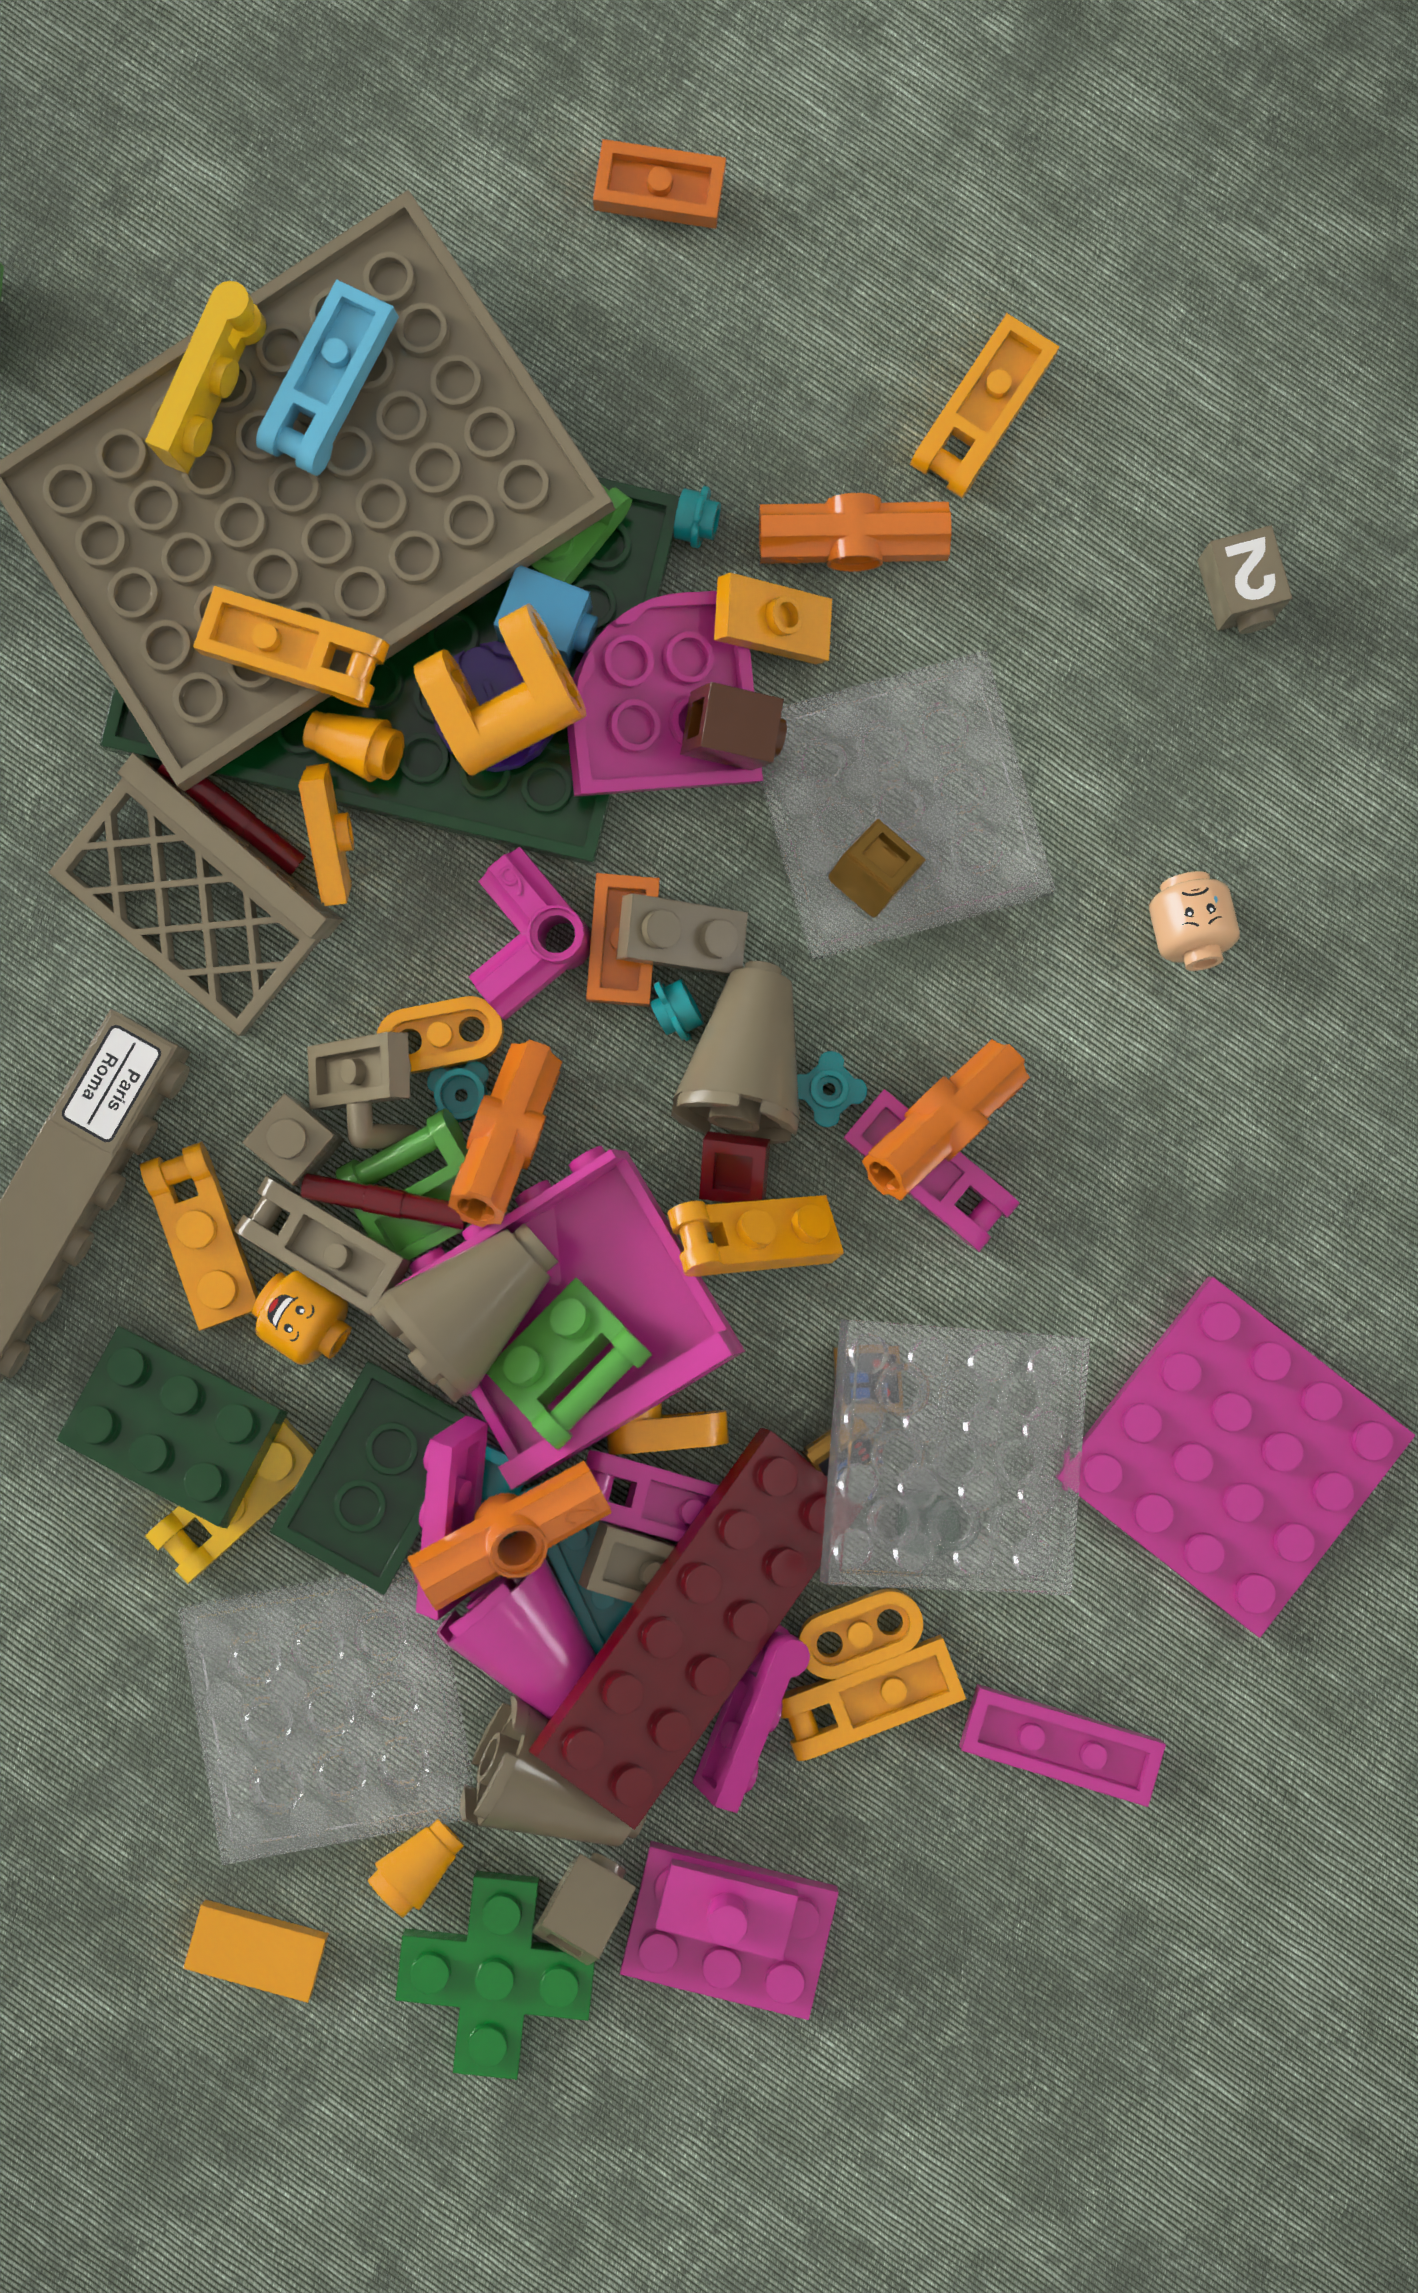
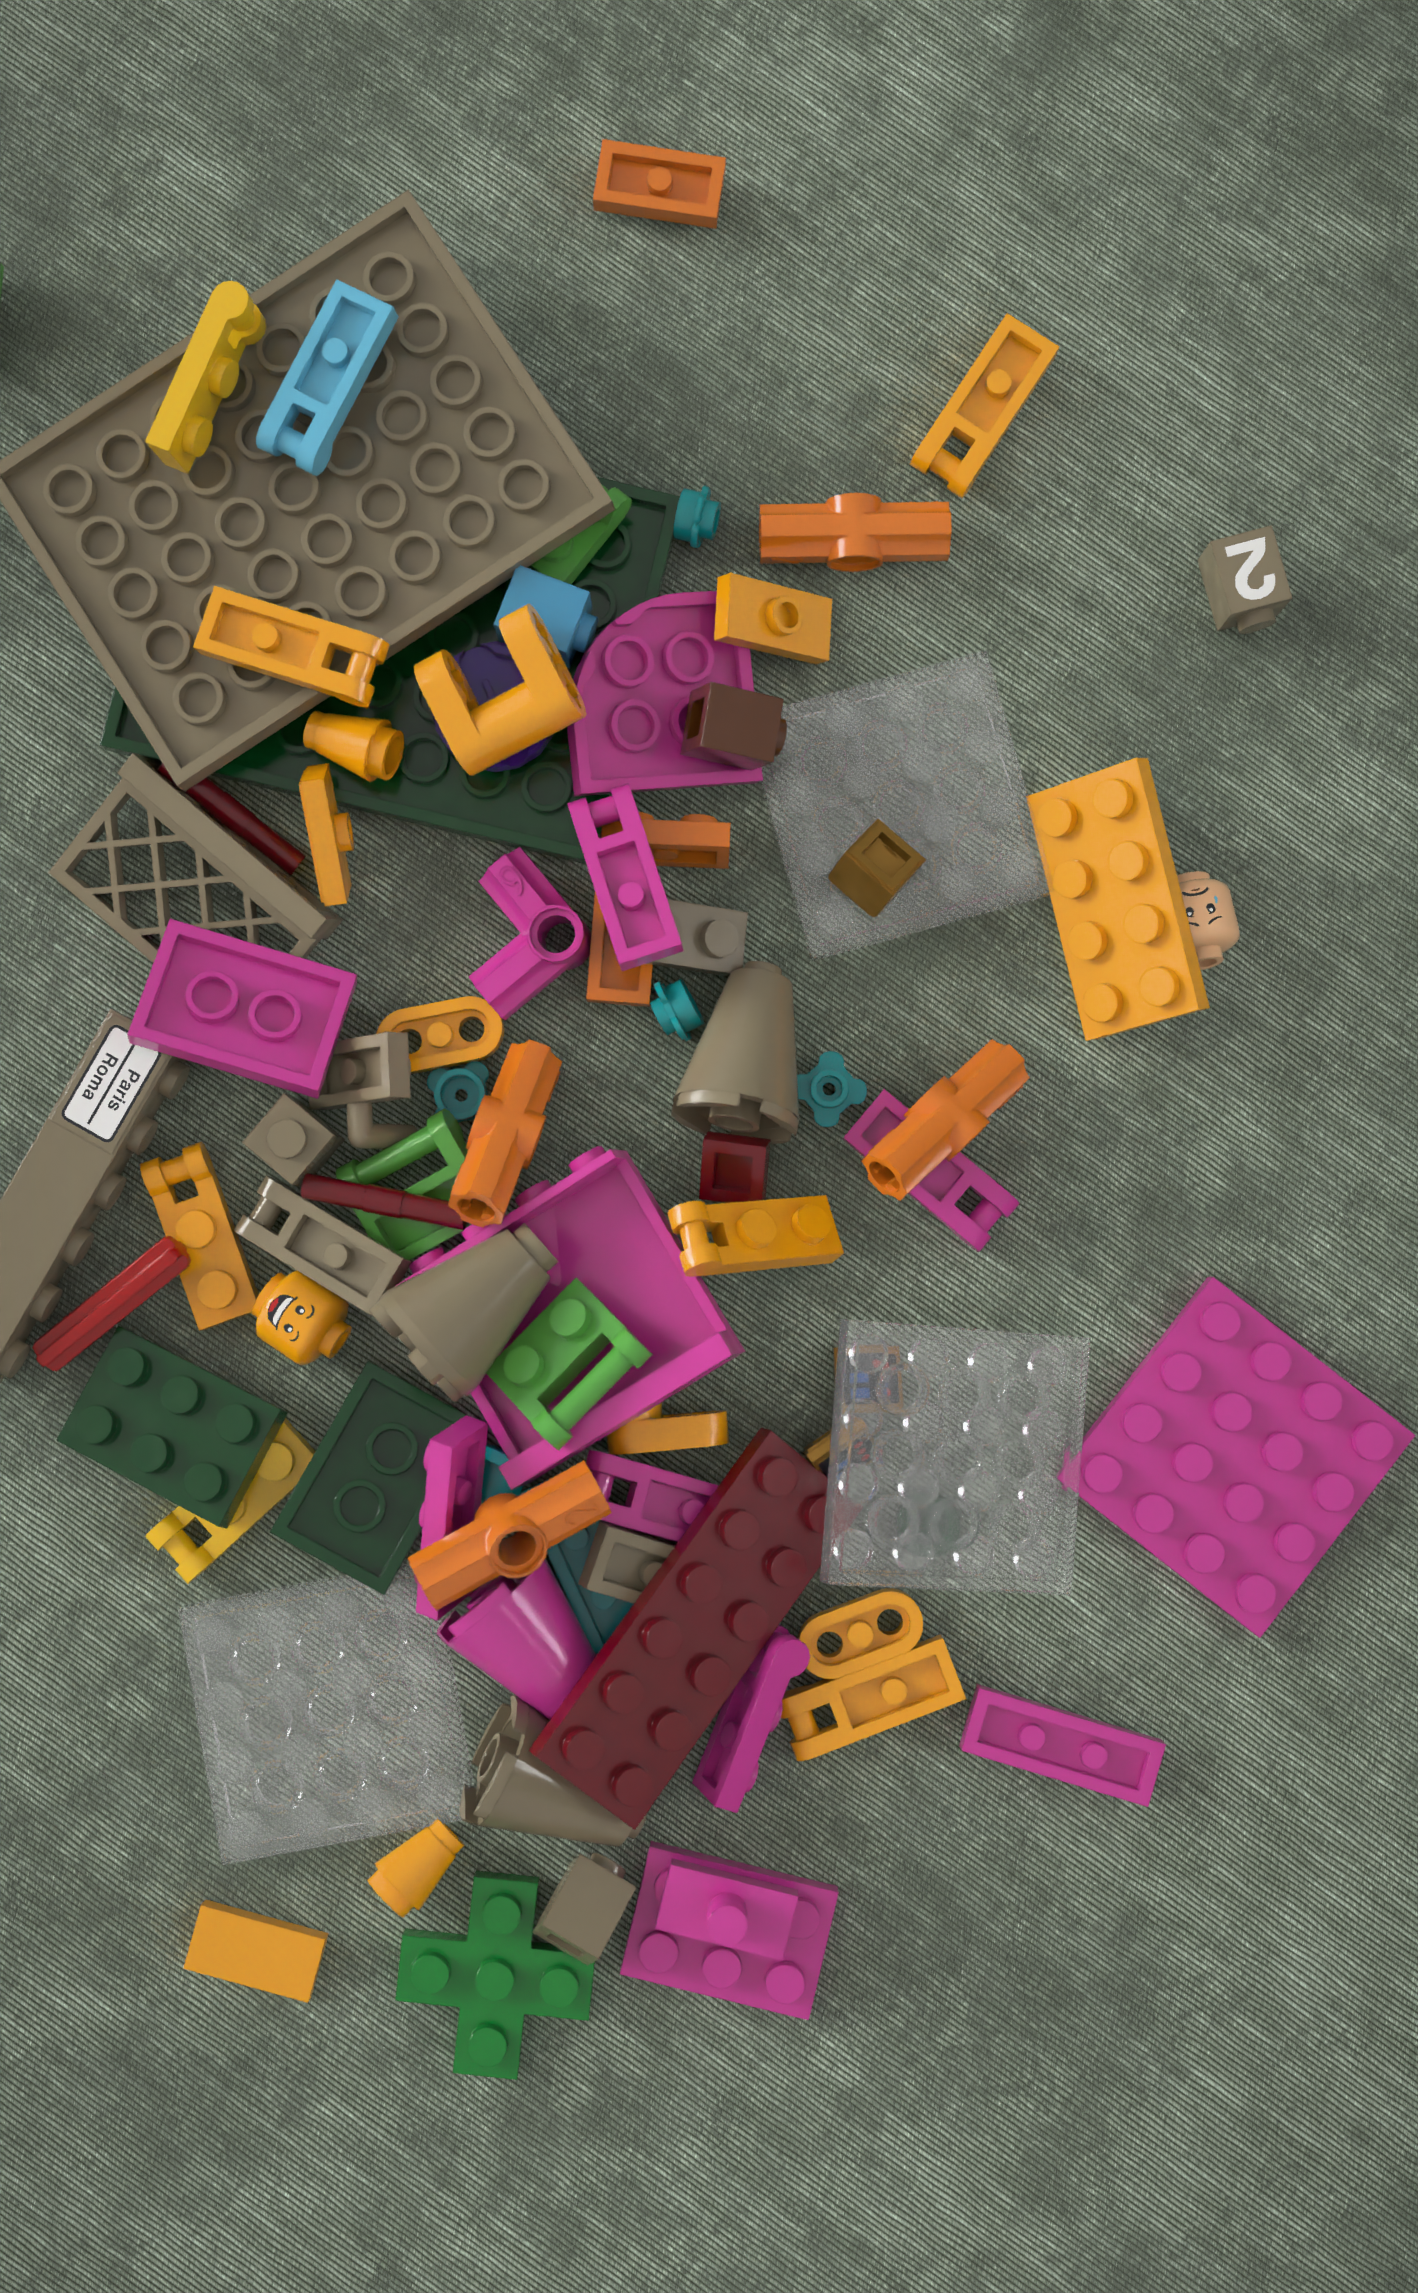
(111, 1303): none -> red axle
(242, 1008): none -> dark pink plate
(626, 879): none -> dark pink plate
(691, 842): none -> orange plate
(1118, 901): none -> light orange plate

